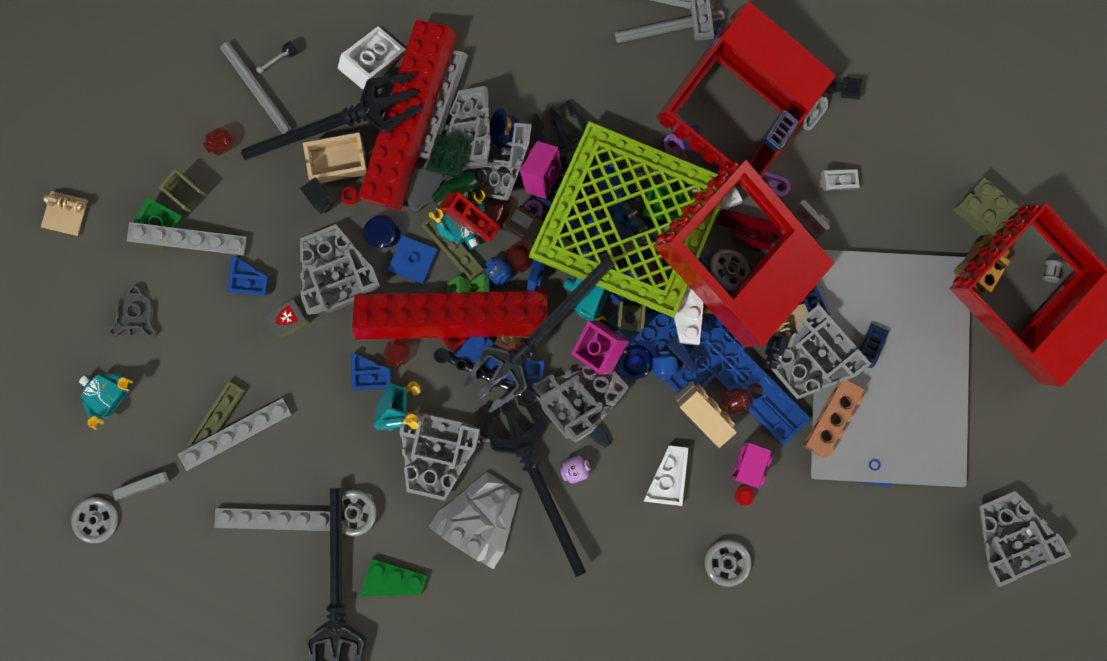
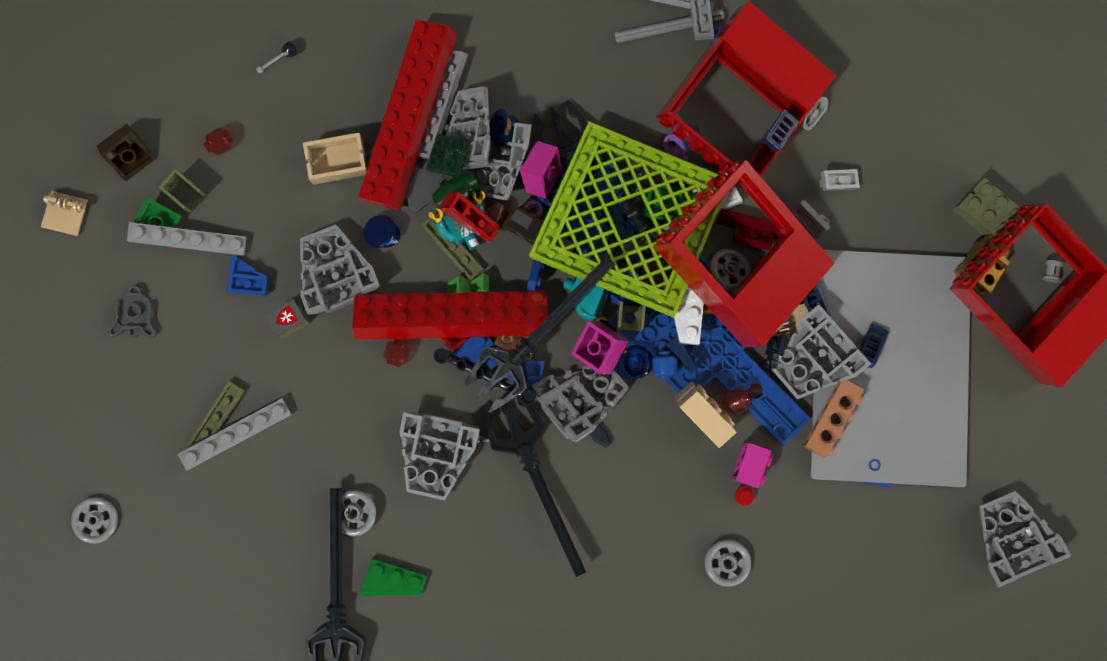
(103, 395): teal torso -> none
(125, 152): none -> dark brown slope
(140, 486): light grey beam -> none
(255, 88): light grey axle -> none
(272, 519): light grey plate -> none
(318, 196): black brick -> none
(349, 195): red plate -> none
(368, 374): blue wing -> none
(369, 110): black piece -> none
(370, 57): white slope -> none
(392, 407): teal torso -> none
(412, 259): blue plate -> none
(479, 519): light grey wedge -> none
(499, 270): blue head -> none
(519, 258): clear red head -> none
(575, 469): lavender head -> none
(670, 478): white wing -> none
(774, 180): medium lavender plate -> none
(849, 88): black plate -> none

